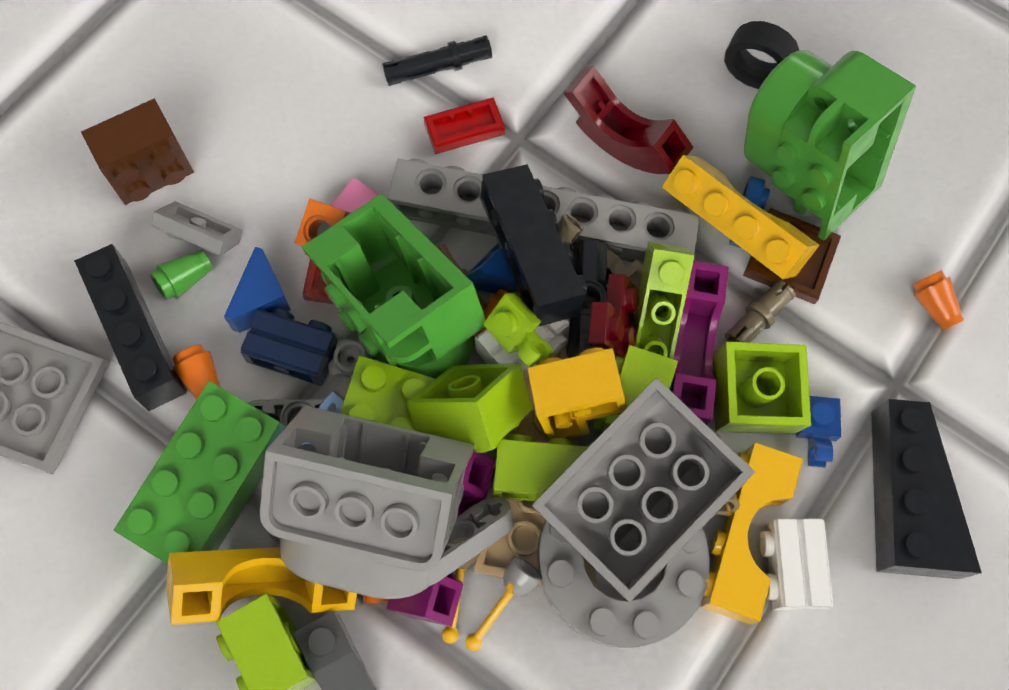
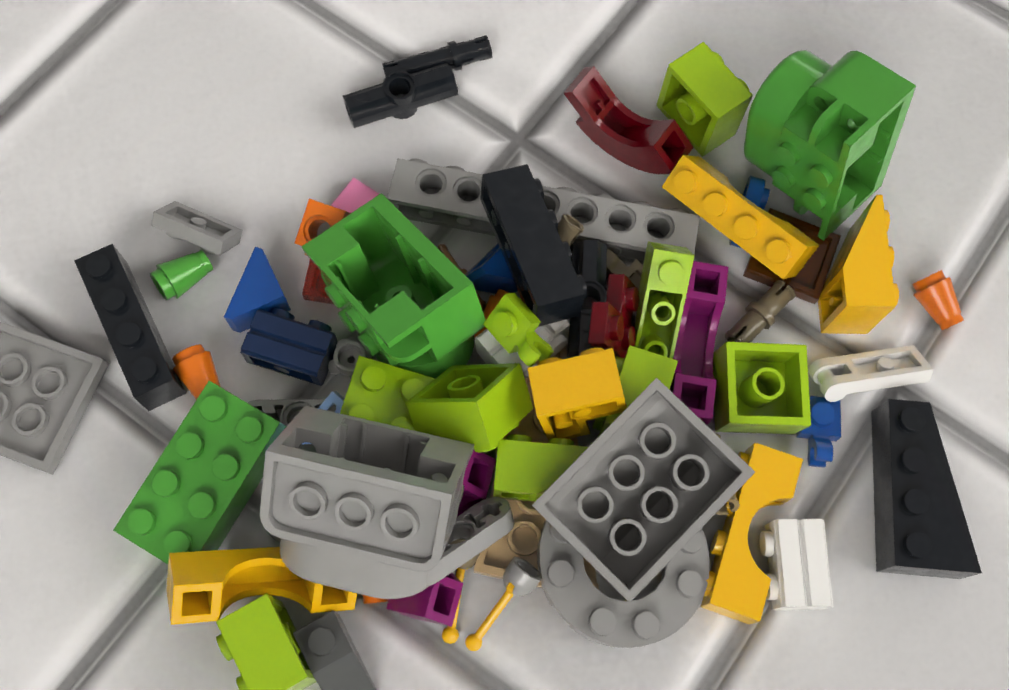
(137, 152): reddish brown brick -> none
(381, 100): none -> black piece
(464, 125): red plate -> none
(704, 98): none -> lime brick
(761, 37): black tyre -> none
(861, 280): none -> yellow slope
(869, 371): none -> white plate

